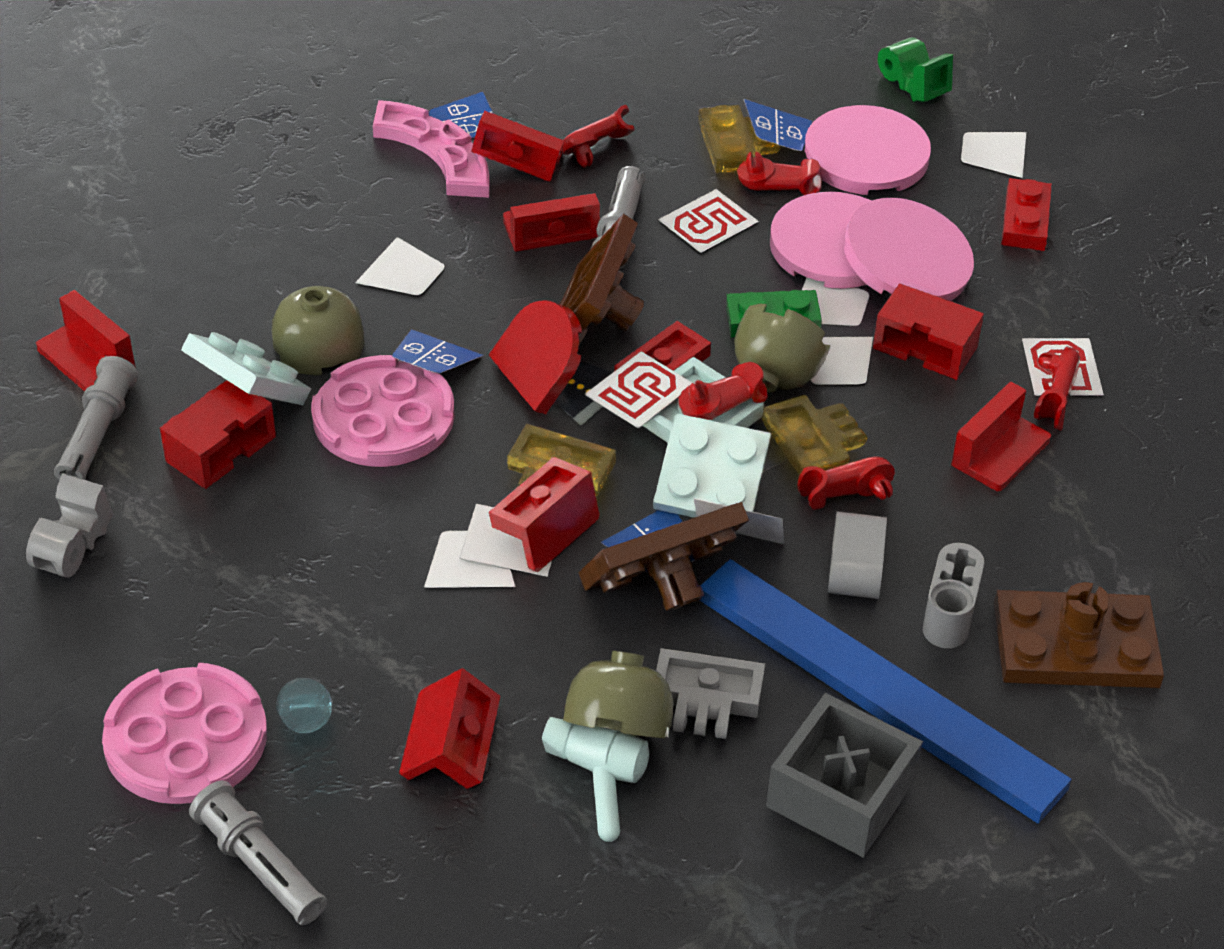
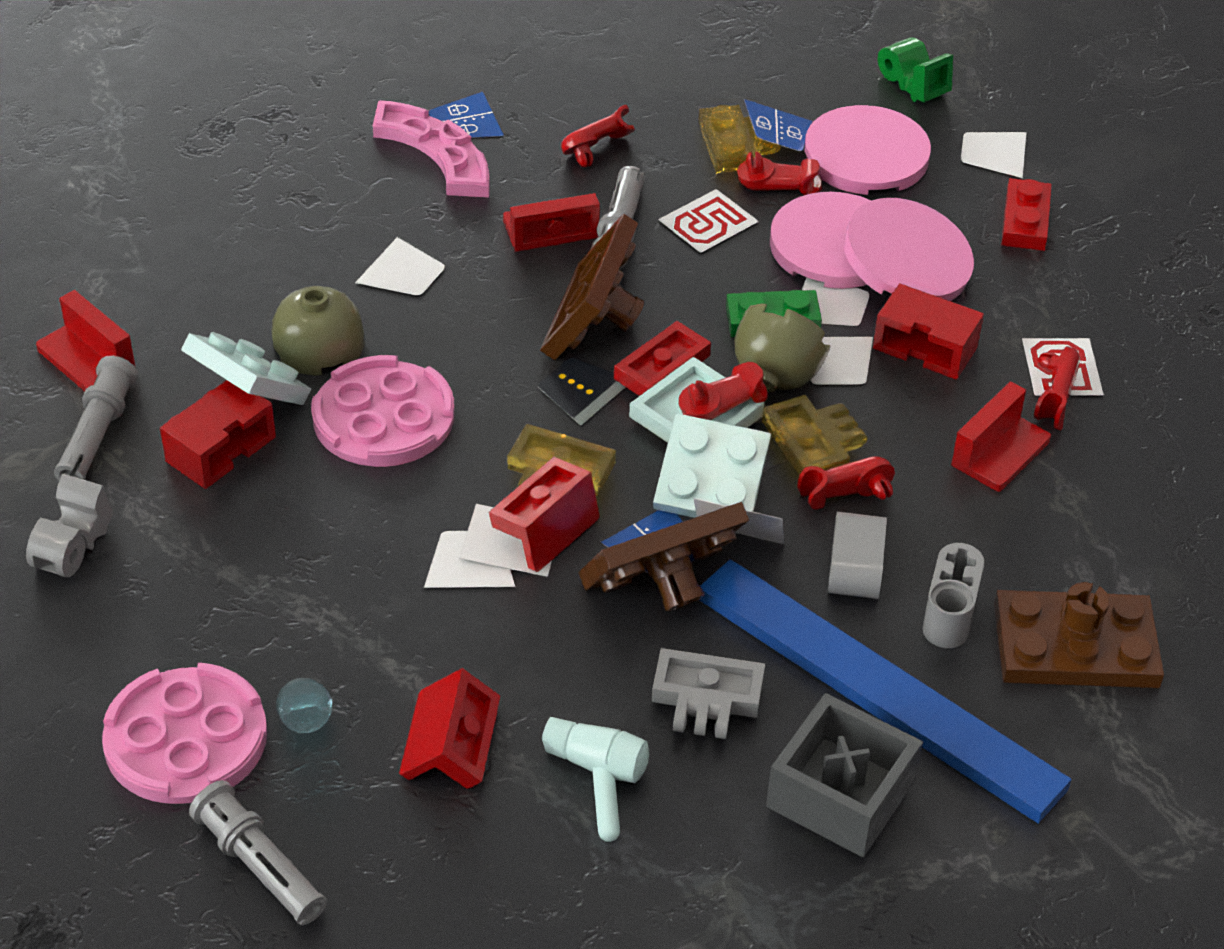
(432, 353): blue sticker -> none
(517, 146): red panel -> none
(540, 352): red tile -> none
(621, 697): olive cylinder -> none
(639, 389): white sticker -> none

